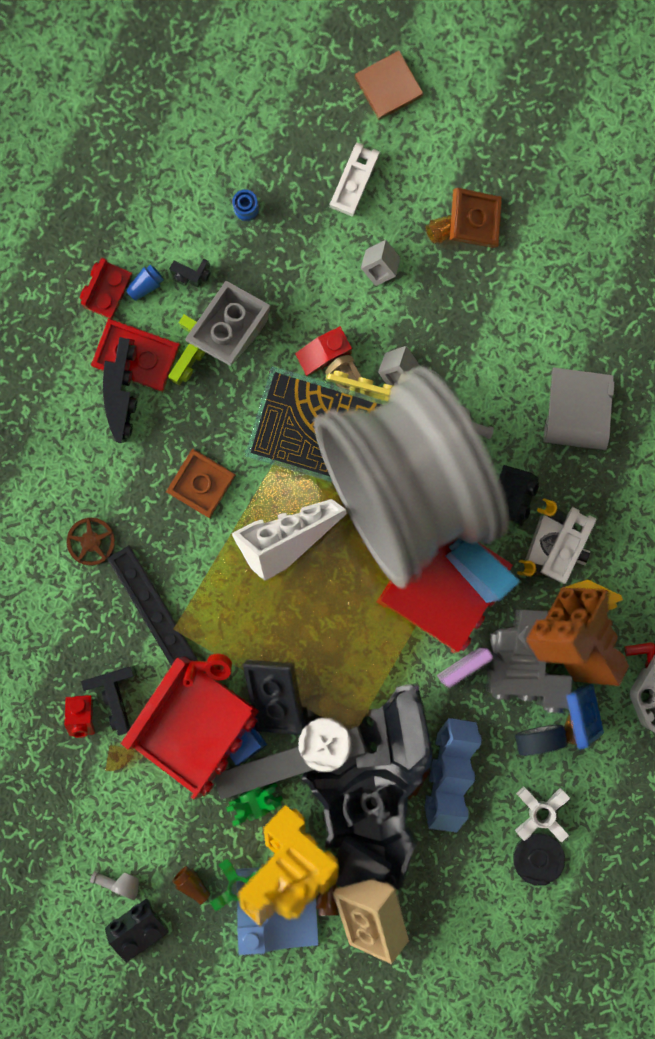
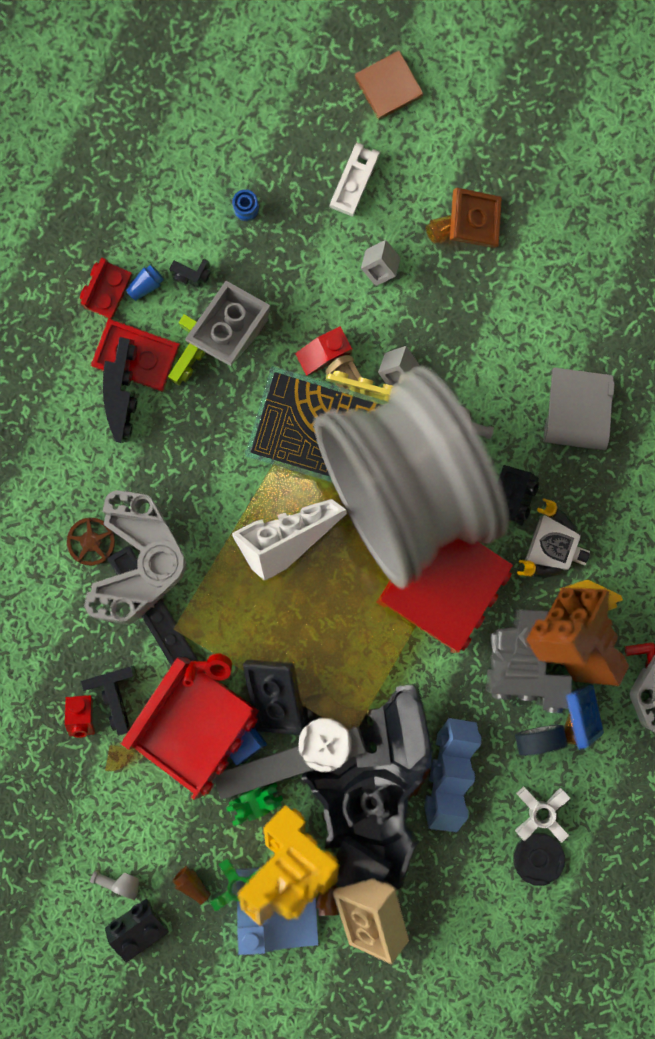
(159, 562): none -> light grey piece
(201, 483): dark orange tile -> none
(464, 666): lavender tile -> none
(481, 570): dark azure slope -> none
(568, 546): white plate -> none

